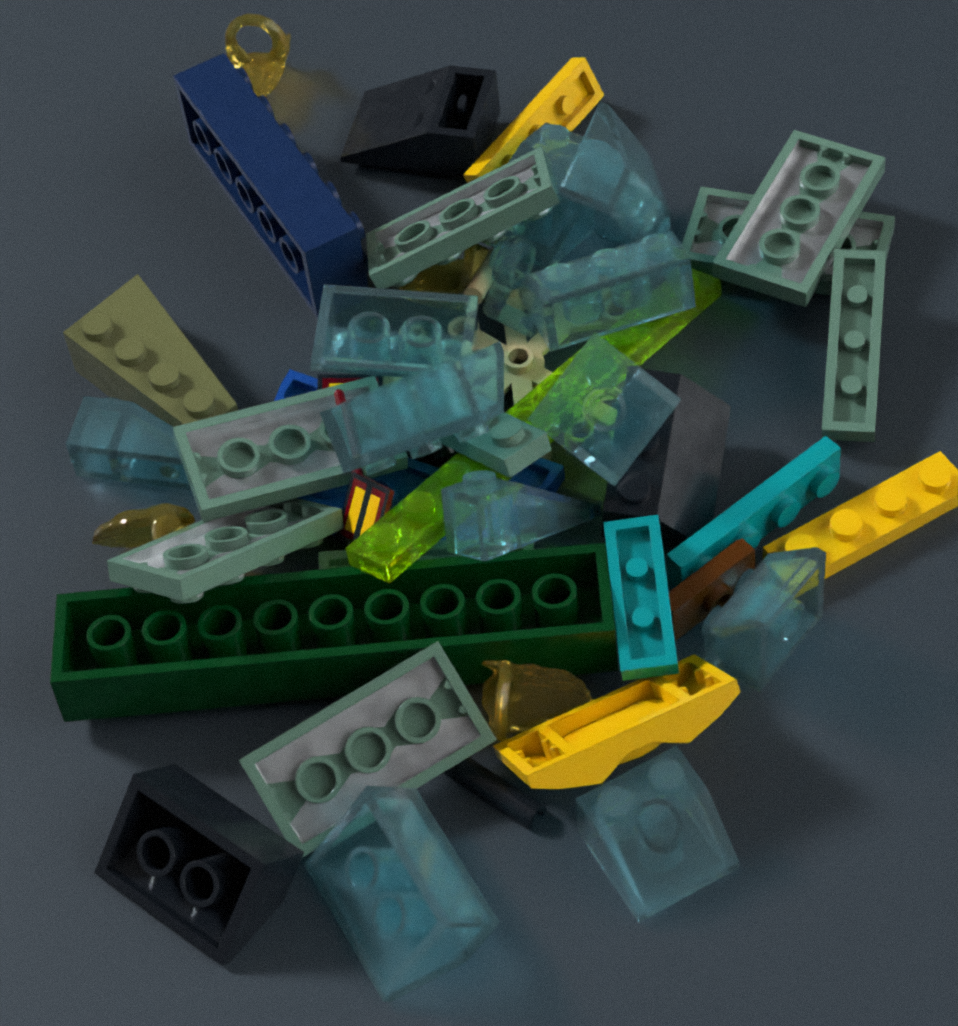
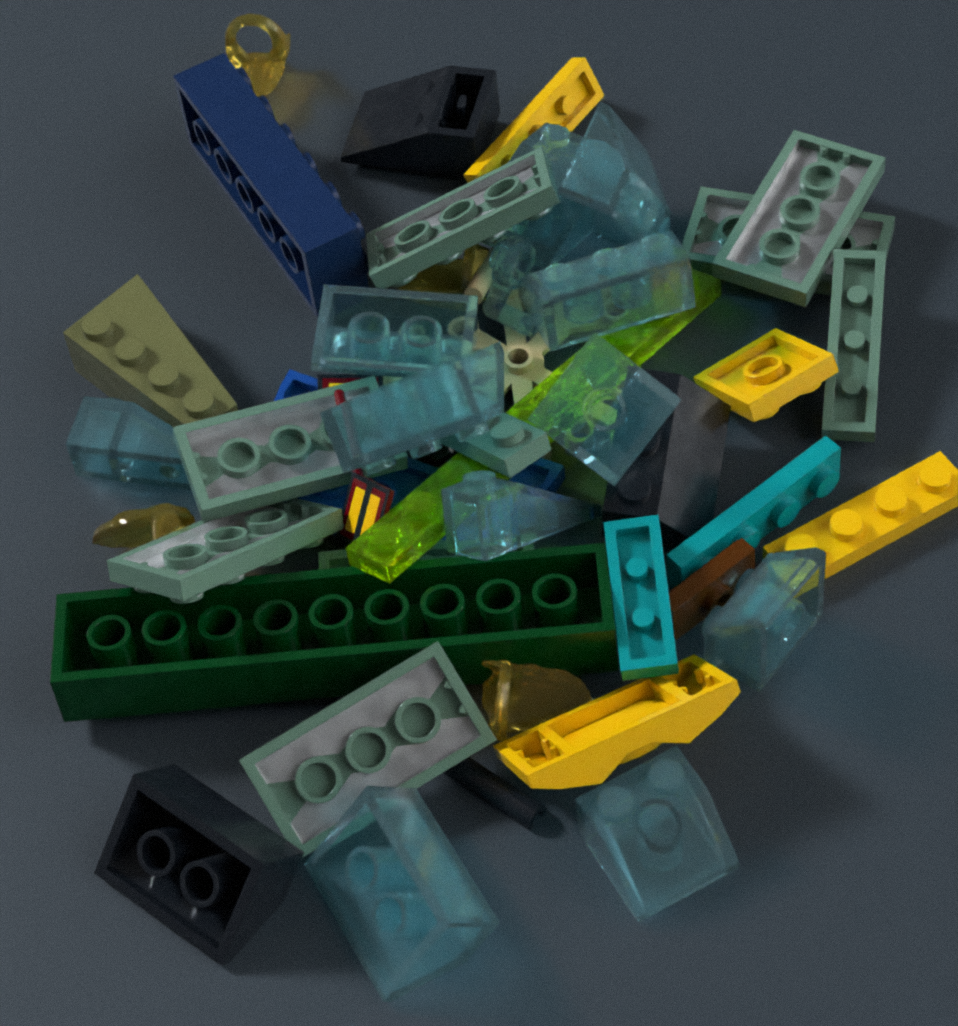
(767, 374): none -> yellow plate

